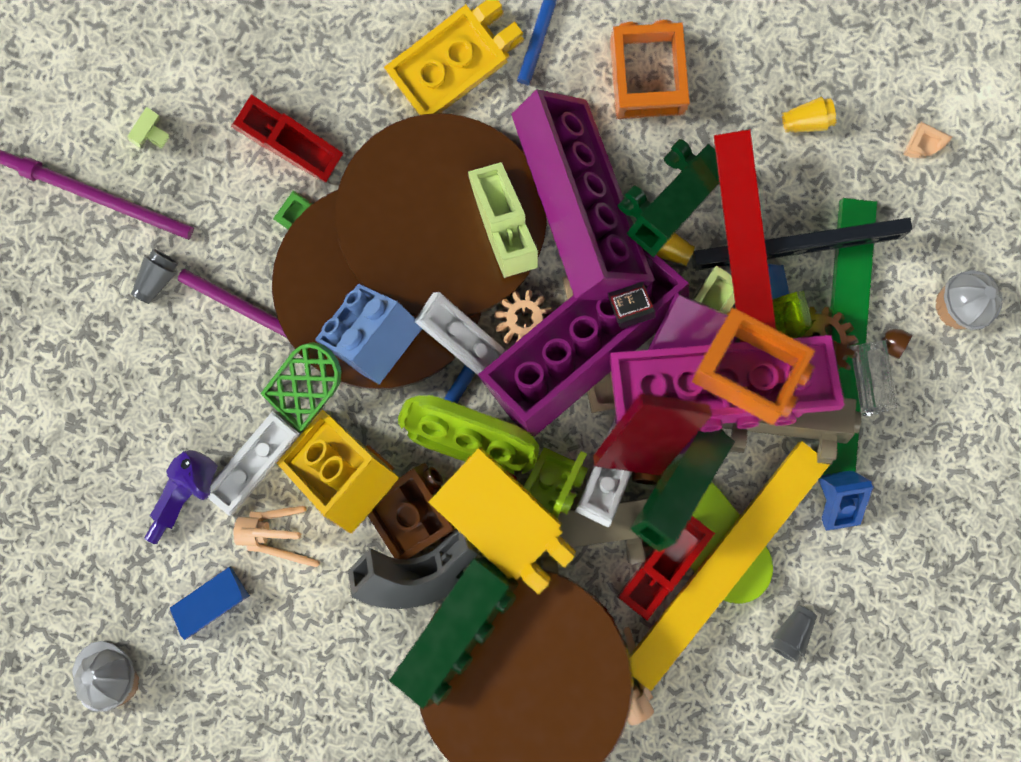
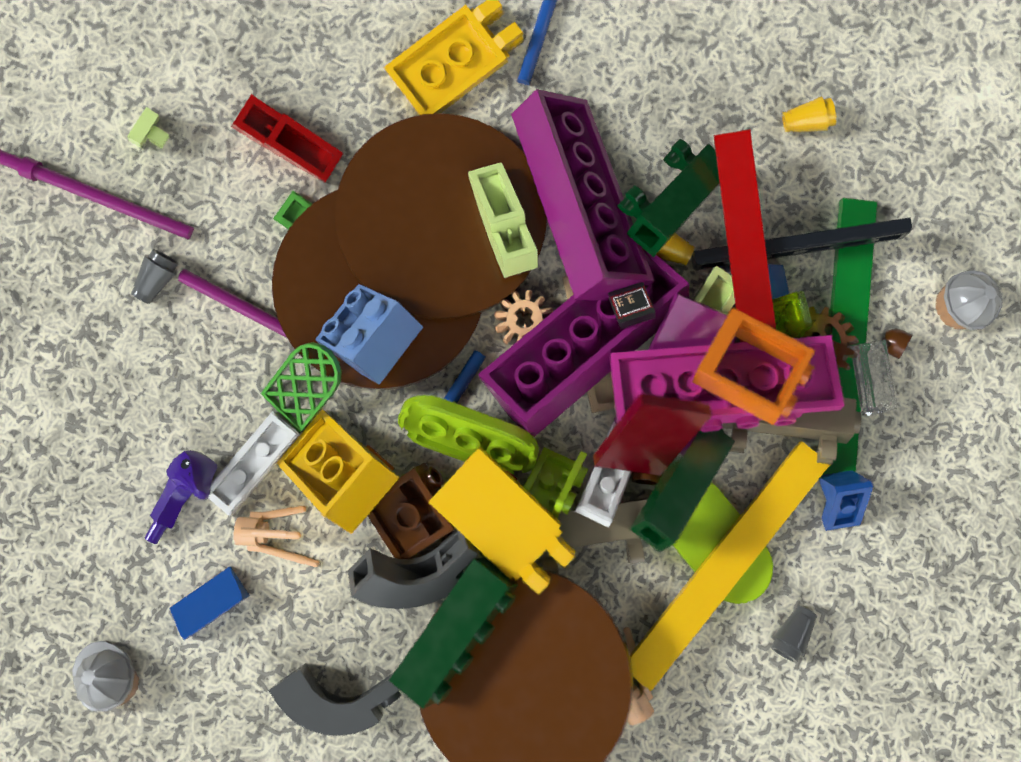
(328, 714): none -> dark grey arch
(458, 333): white tile -> none
(651, 103): orange window -> none
(664, 570): red slope -> none
(926, 141): light nougat tile -> none

